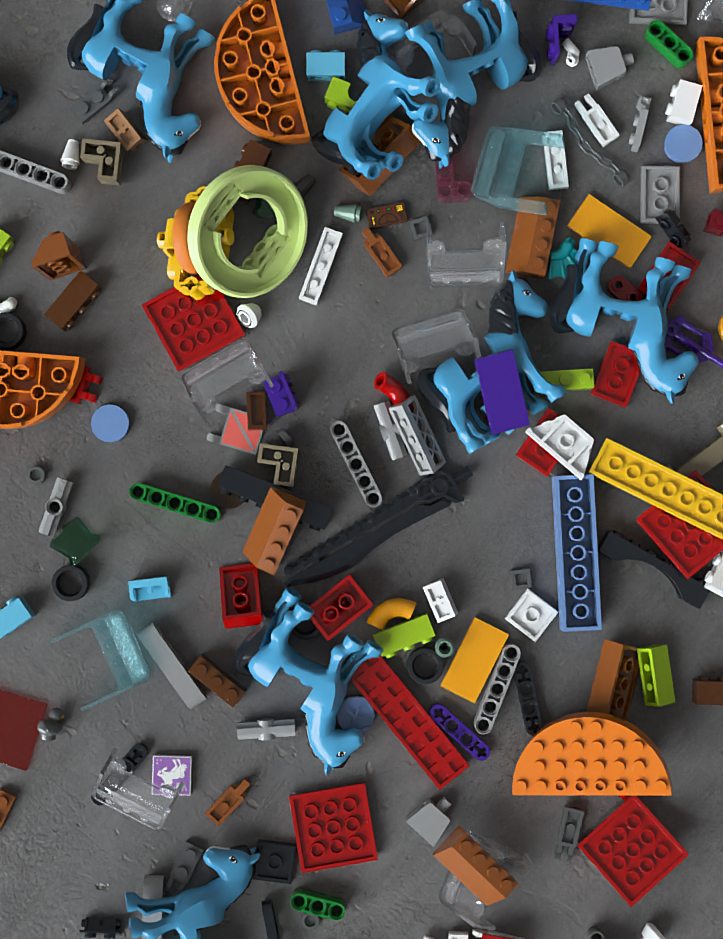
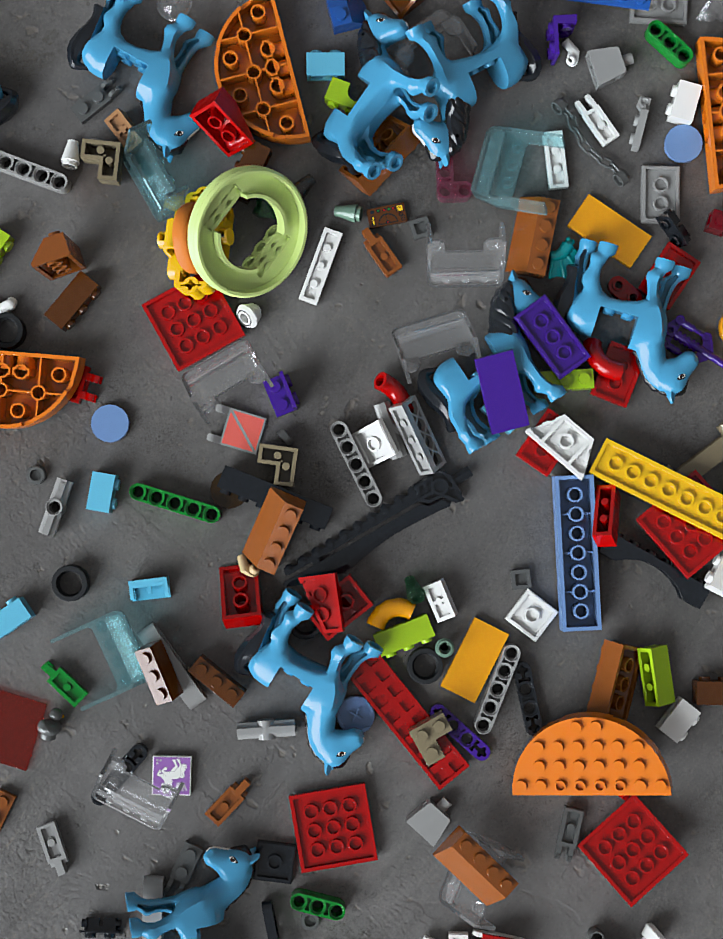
(53, 846): none -> light grey hinge
(65, 684): none -> green plate
(75, 541): clear green piece -> none
(102, 492): none -> medium azure brick
(150, 173): none -> clear light blue windscreen
(158, 672): none -> brick
(223, 122): none -> red slope
(246, 568): none -> tan arm
(256, 410): reddish brown tile -> none
(326, 600): none -> red wing
(375, 443): none -> white tile
(414, 591): none -> clear green cone
(426, 733): none -> dark tan brick
(552, 337): none -> dark purple tile
(600, 362): none -> red cylinder
(606, 516): none -> red brick
(678, 719): none -> white brick

